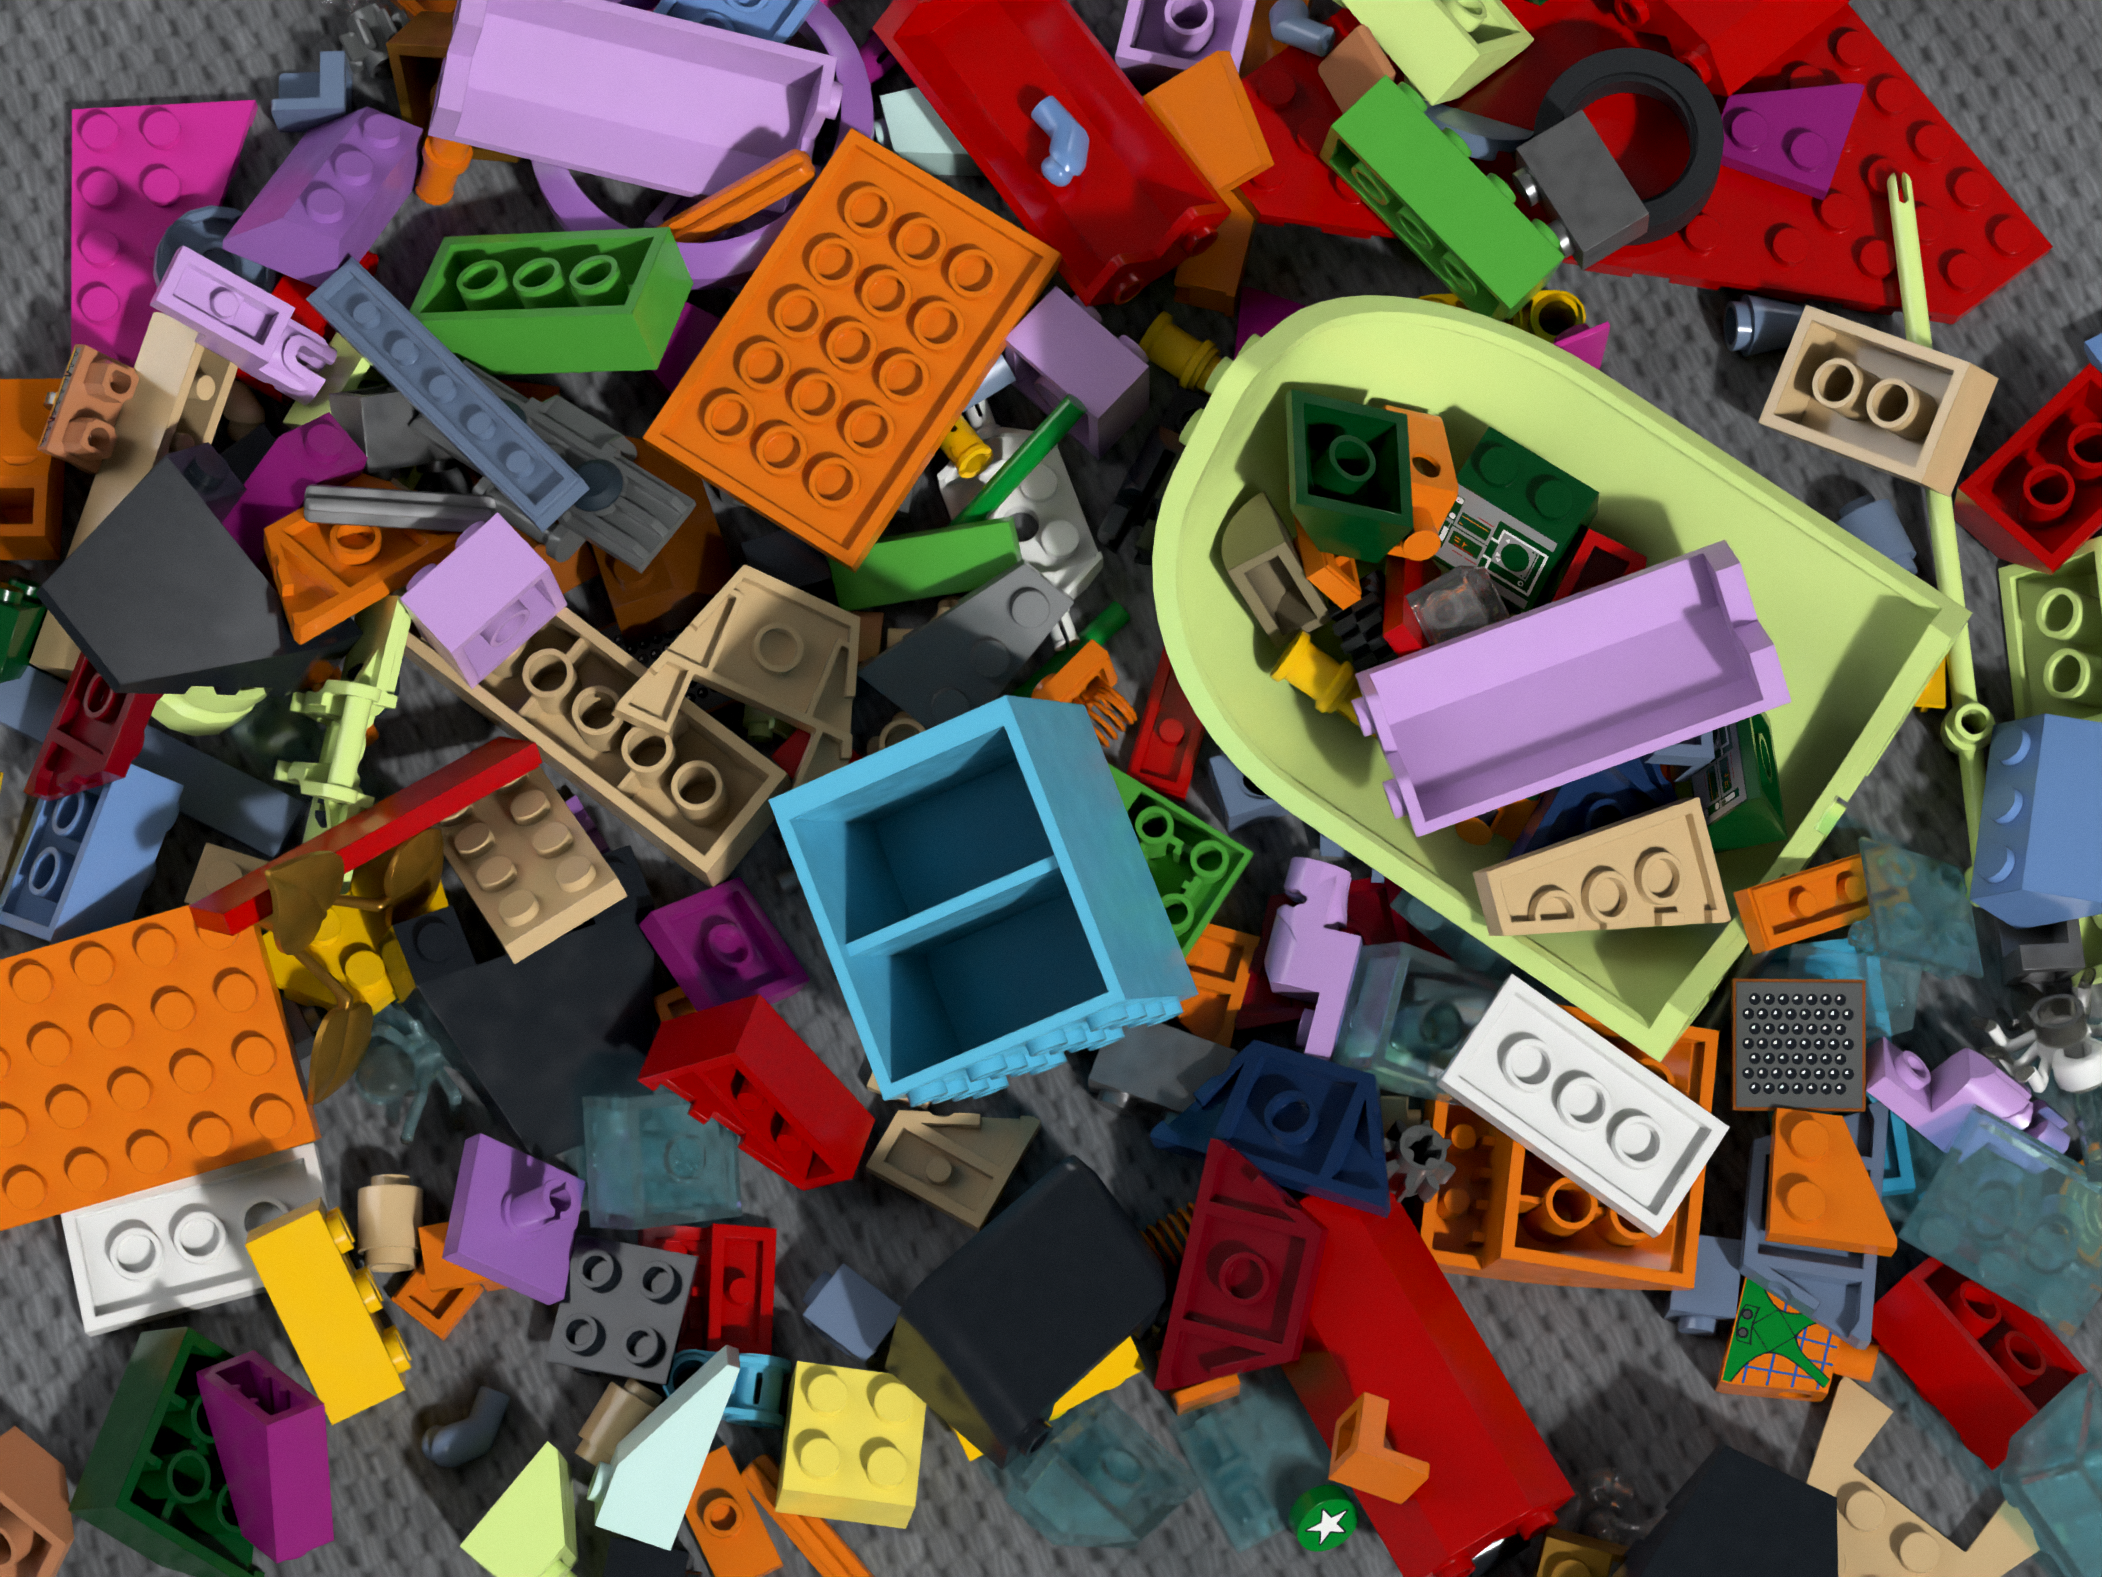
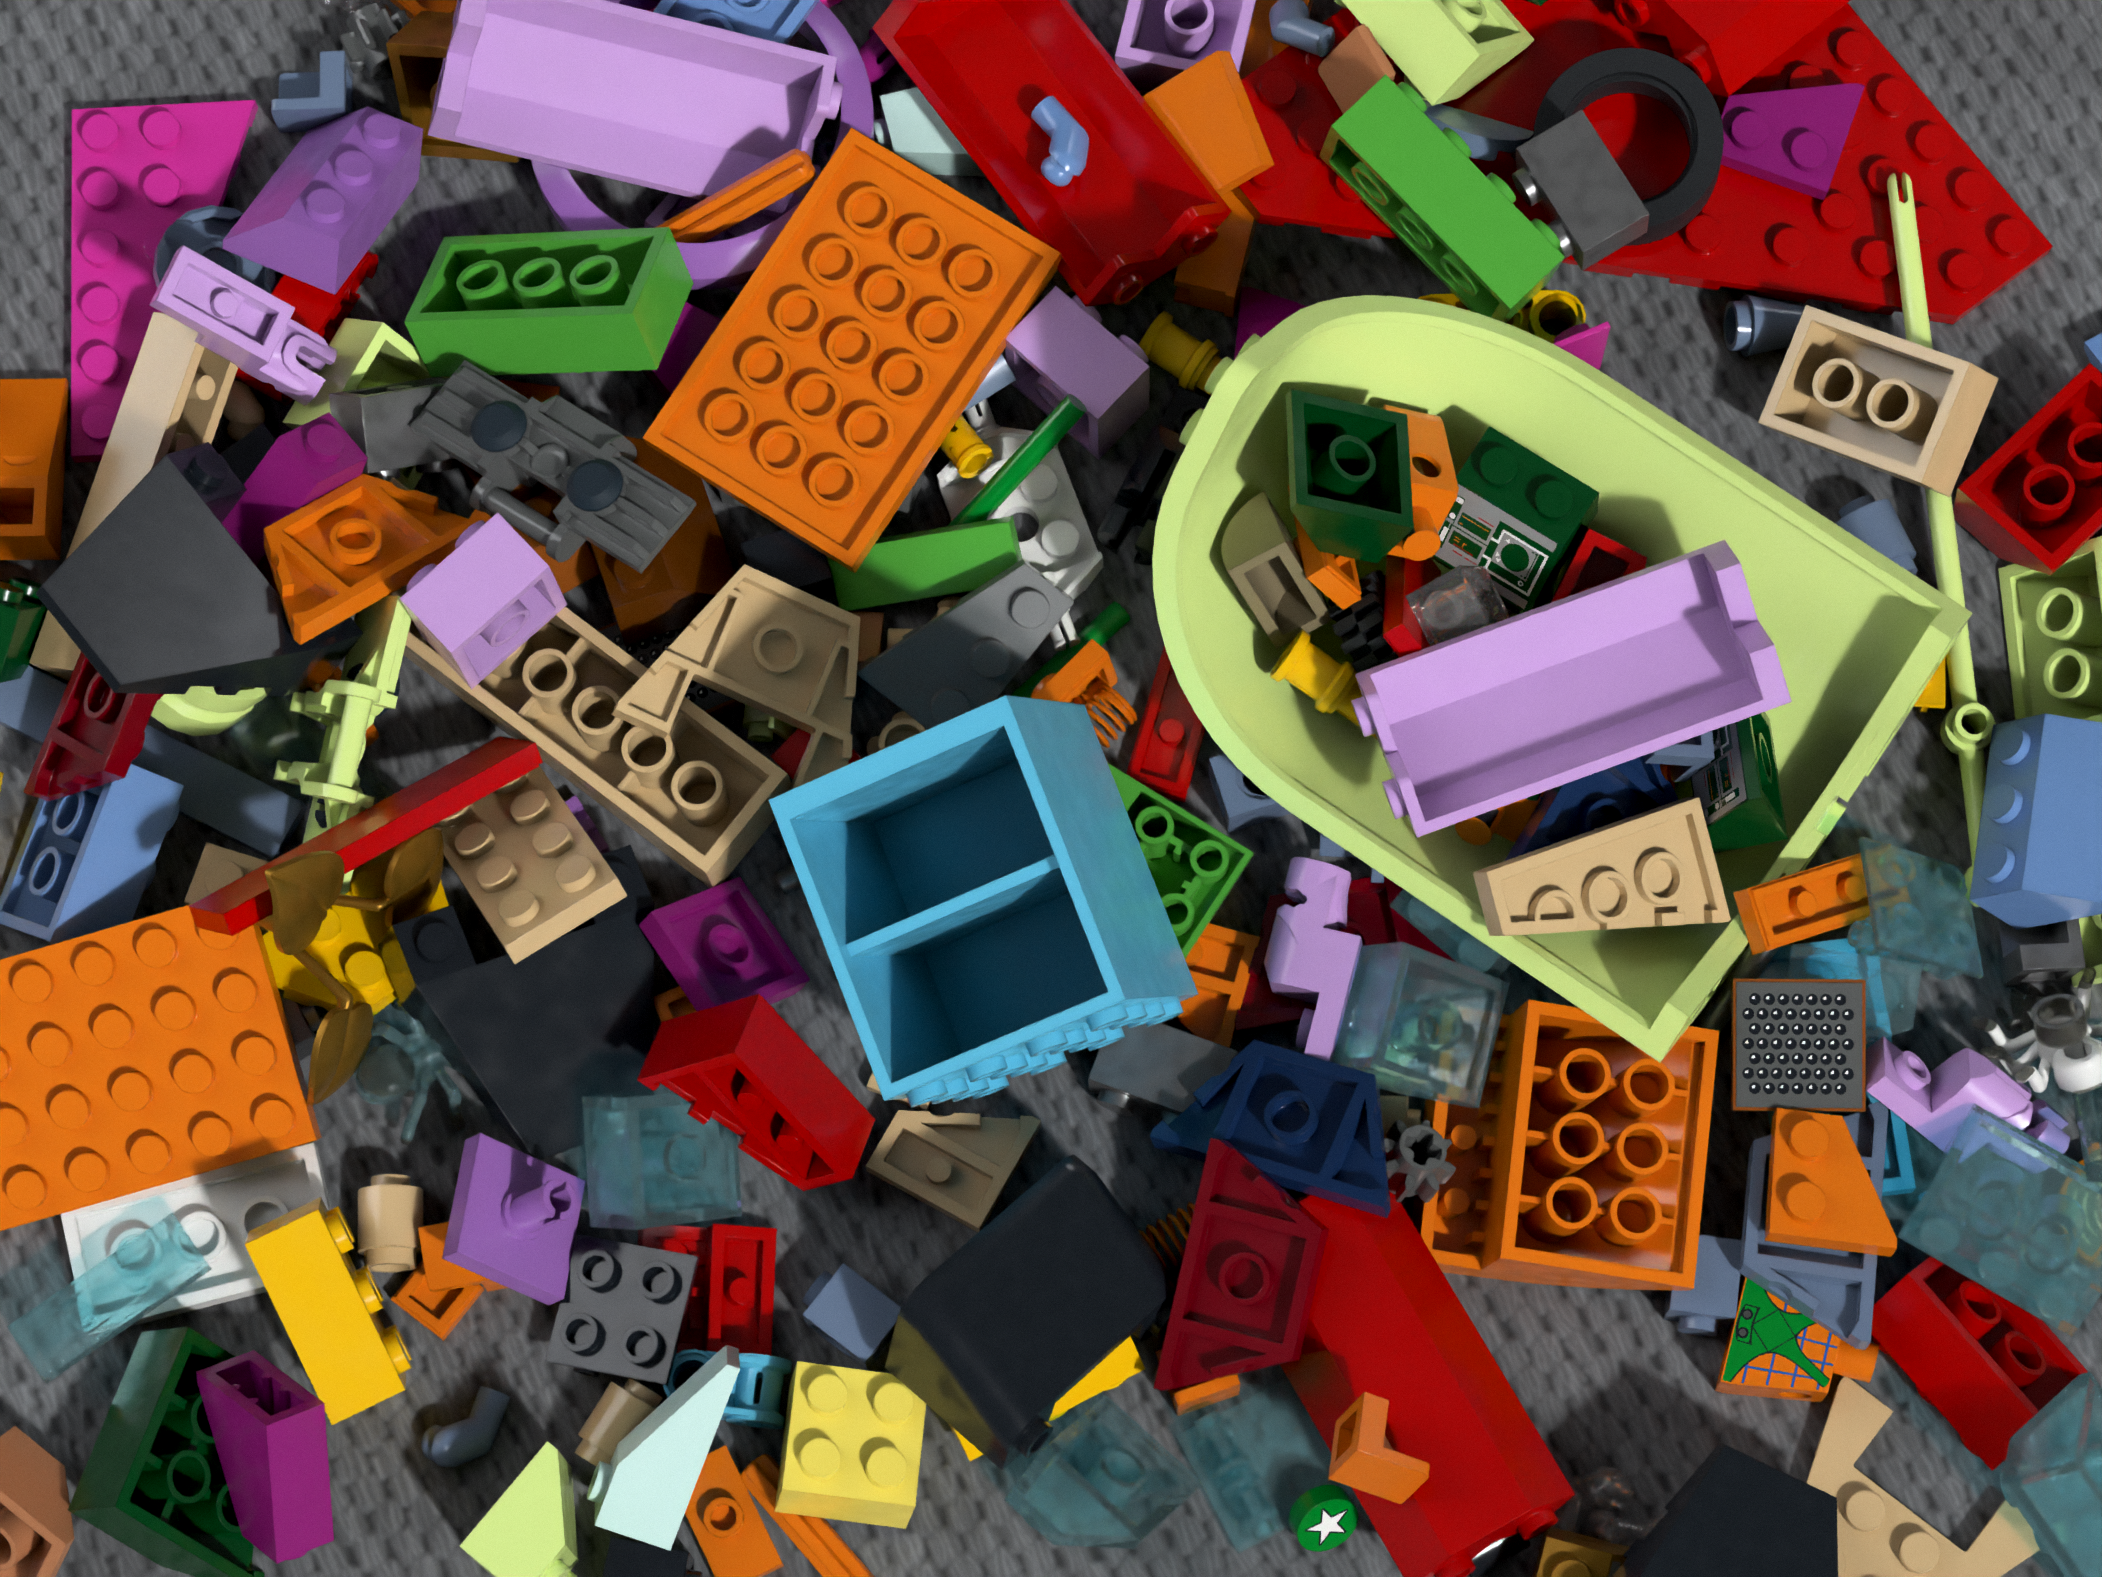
(87, 409): nougat hips -> none
(109, 1298): none -> clear light blue tile
(395, 508): flat silver axle -> none
(441, 169): orange pin -> none
(448, 394): sand blue tile -> none
(1582, 1106): white plate -> none

